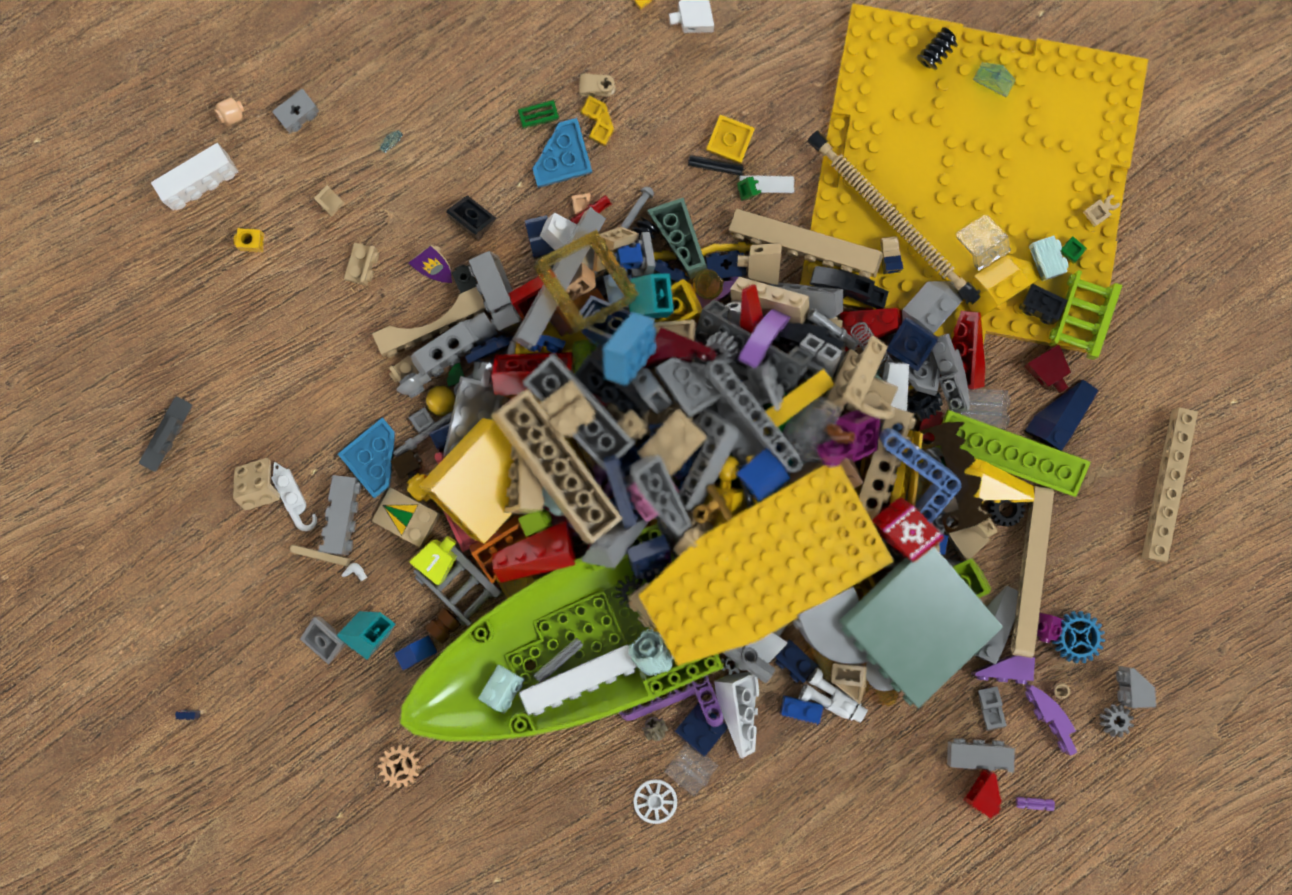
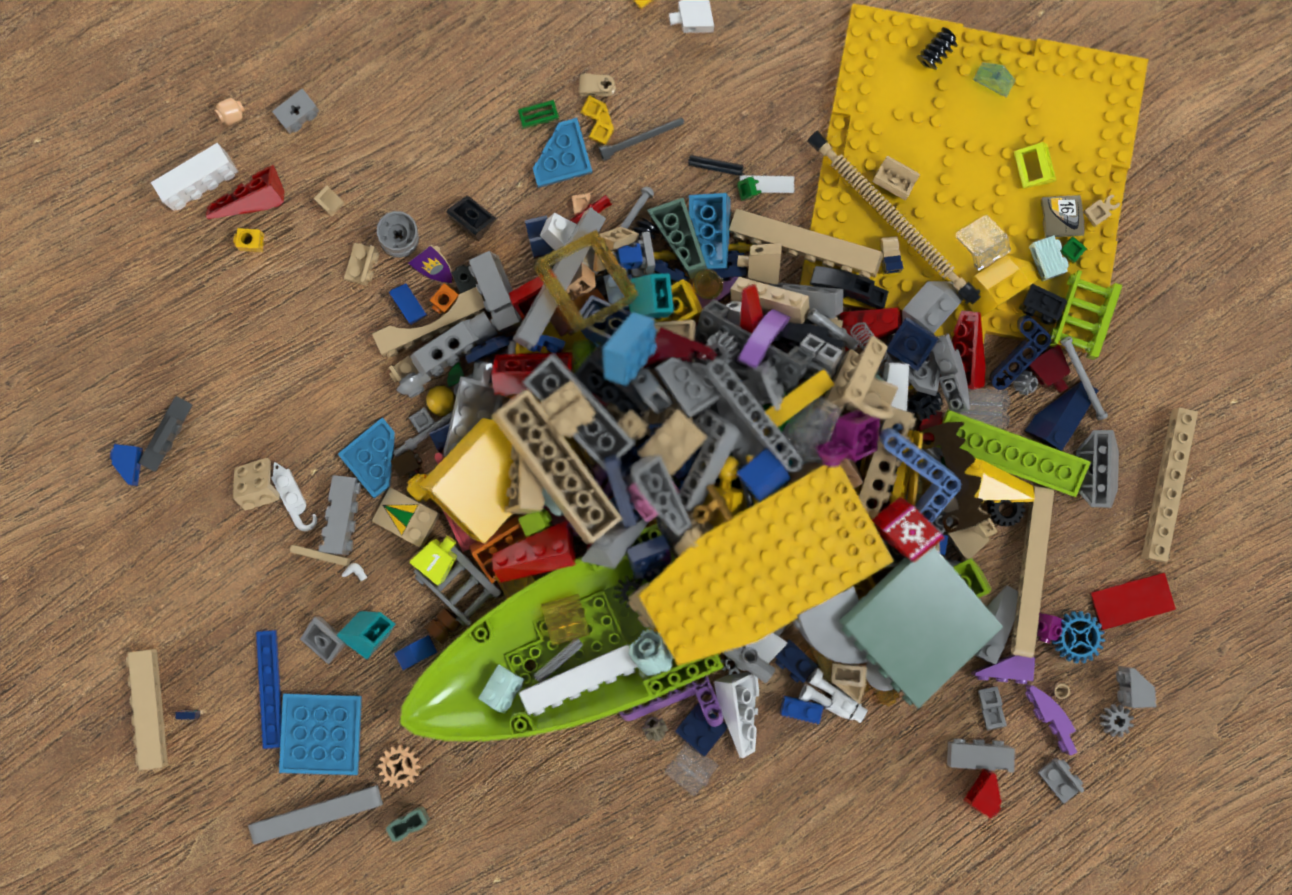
(126, 462): none -> blue slope
(147, 709): none -> tan brick
(258, 195): none -> red wedge
(269, 688): none -> blue tile
(315, 814): none -> light grey beam
(320, 734): none -> dark azure plate
(390, 141): clear light blue tile -> none
(396, 224): none -> light grey wheel
(404, 825): none -> sand green brick
(407, 303): none -> blue slope
(444, 291): none -> orange brick
(565, 619): none -> clear yellow slope
(608, 151): none -> dark grey piece
(655, 801): white wheel -> none
(711, 223): none -> dark azure wedge
(730, 139): yellow plate -> none
(839, 435): dark orange arm -> none
(896, 177): none -> tan bracket
(1017, 356): none -> dark blue beam
(1025, 383): none -> light grey gear
(1034, 803): medium lavender axle -> none
(1045, 163): none -> neon yellow tile
(1060, 780): none -> light grey bracket
(1062, 216): none -> dark tan slope
(1067, 342): none -> light grey bar
(1101, 479): none -> light grey wedge
(1132, 601): none -> red tile

